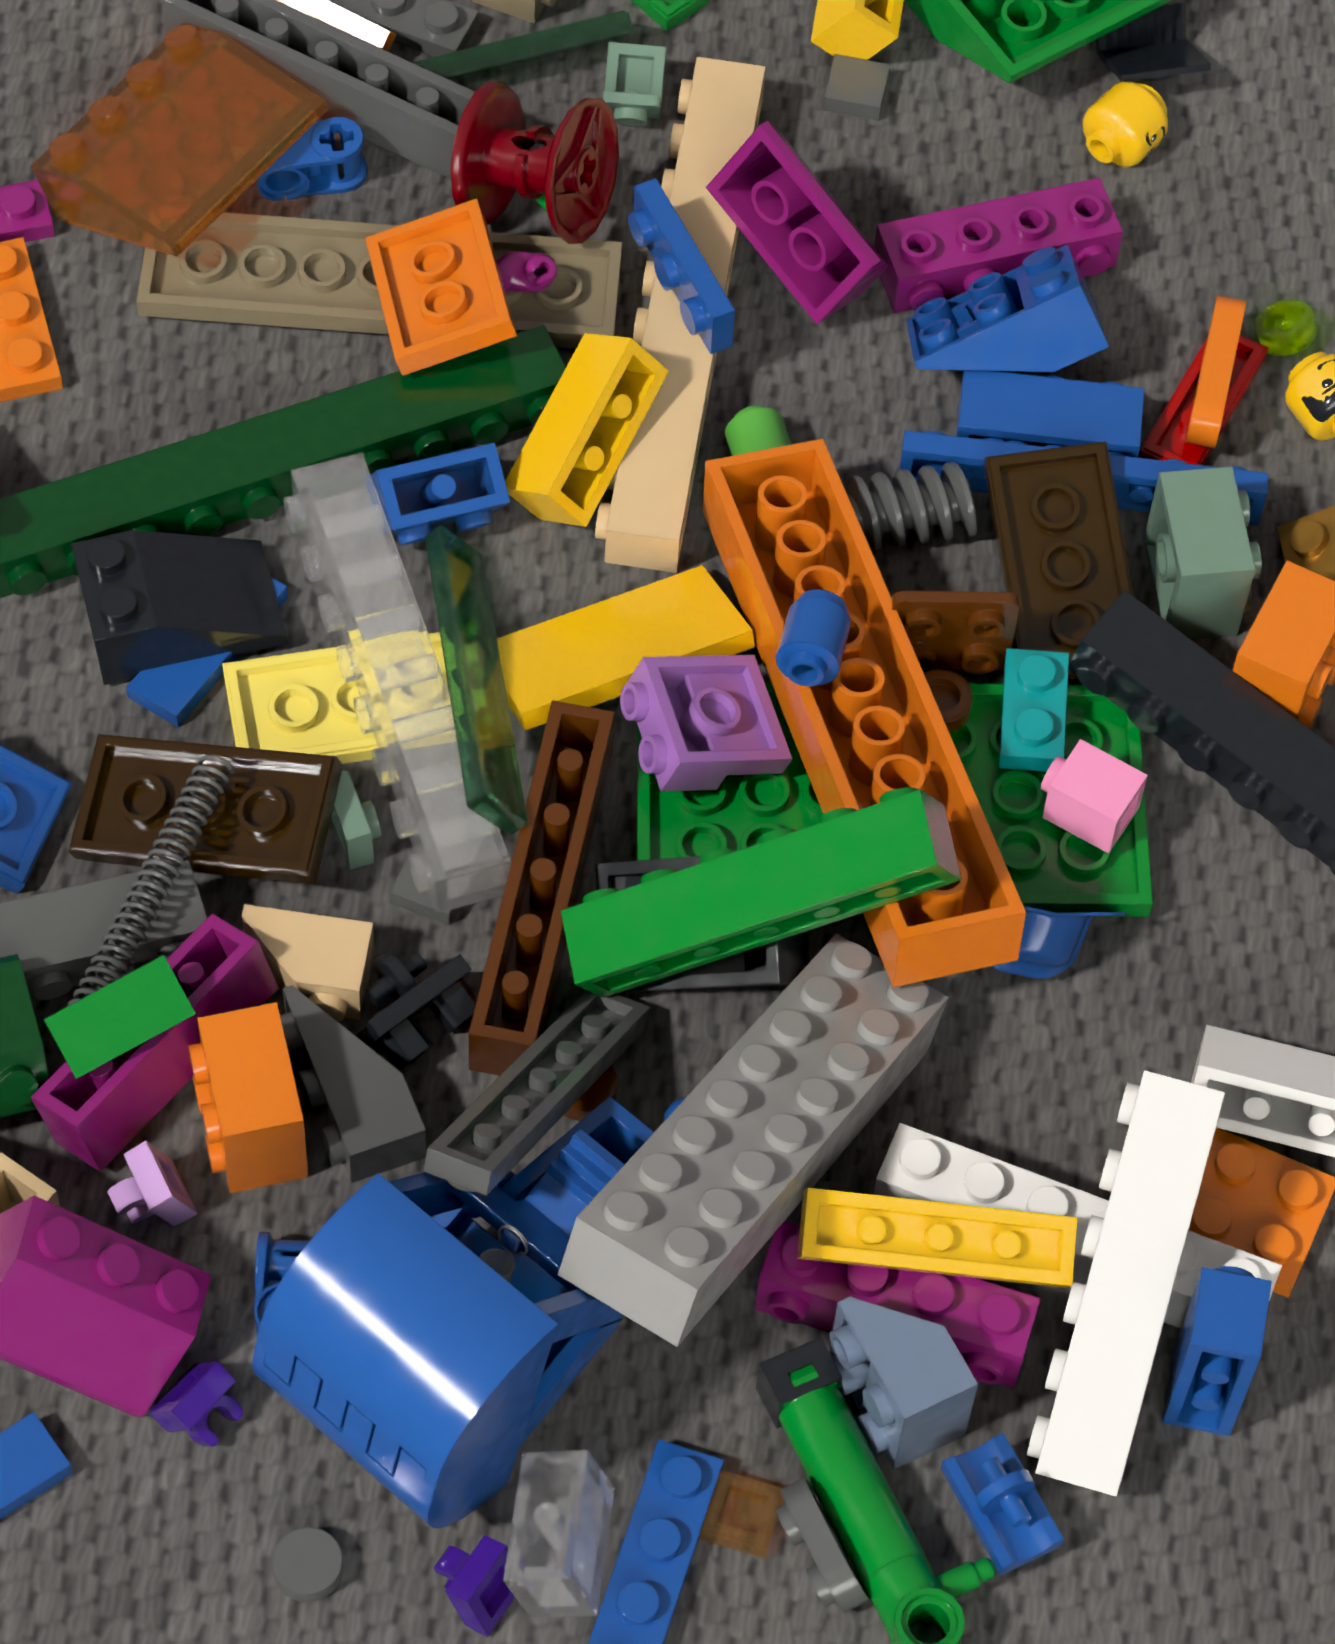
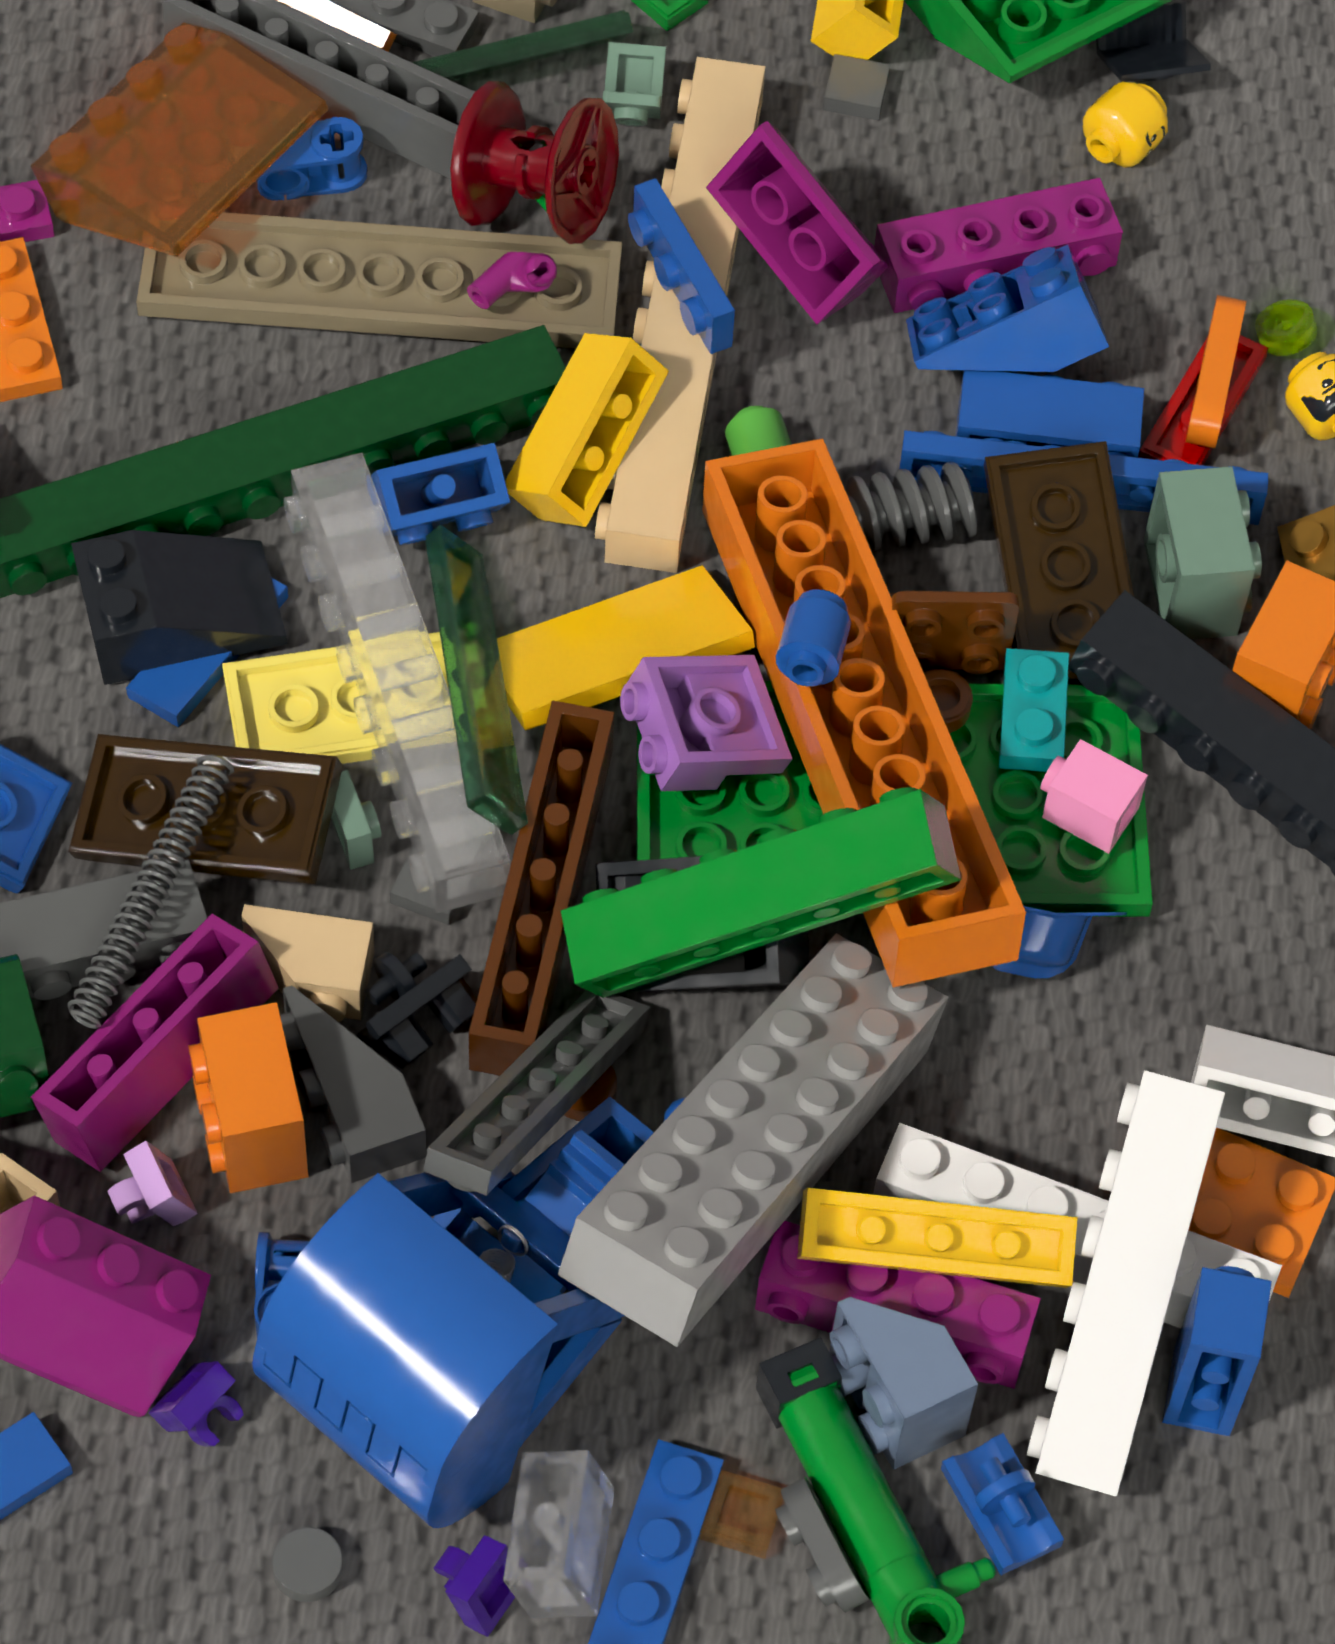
(119, 1016): green tile -> none
(440, 287): orange plate -> none

